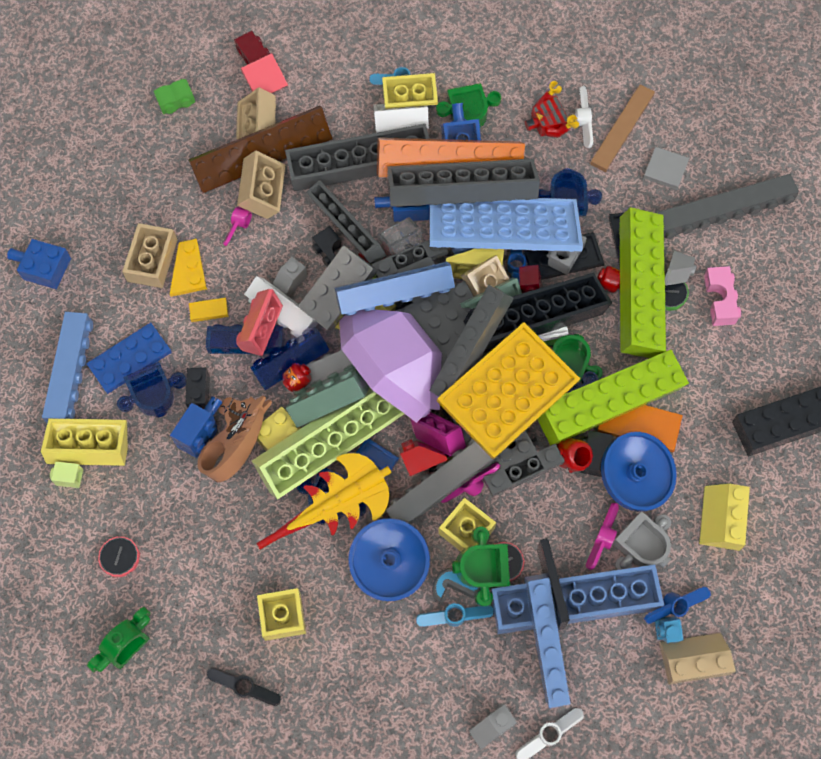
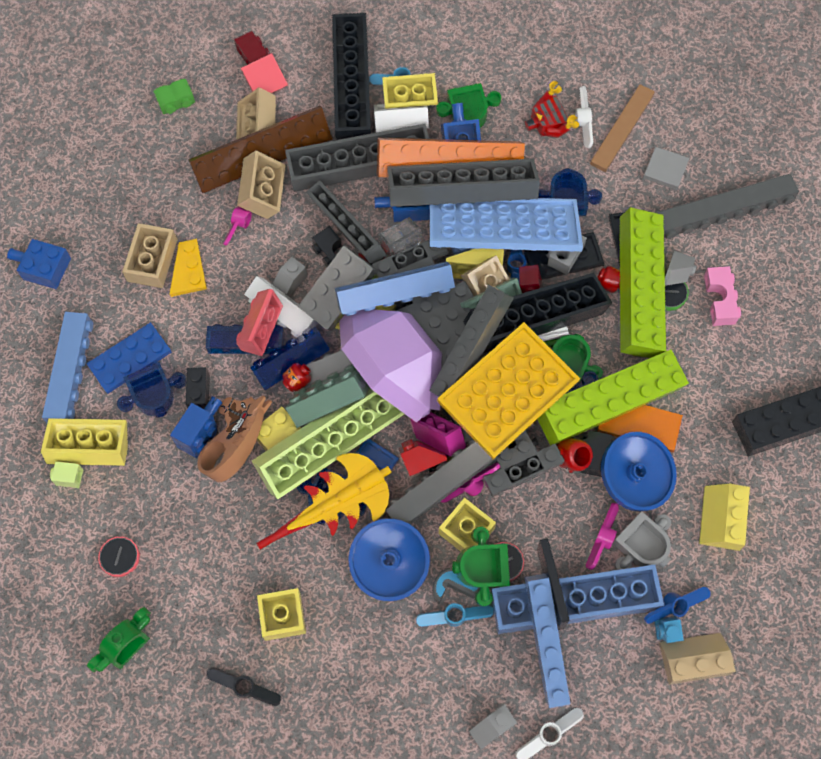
(208, 310): yellow tile -> none
(351, 75): none -> black brick

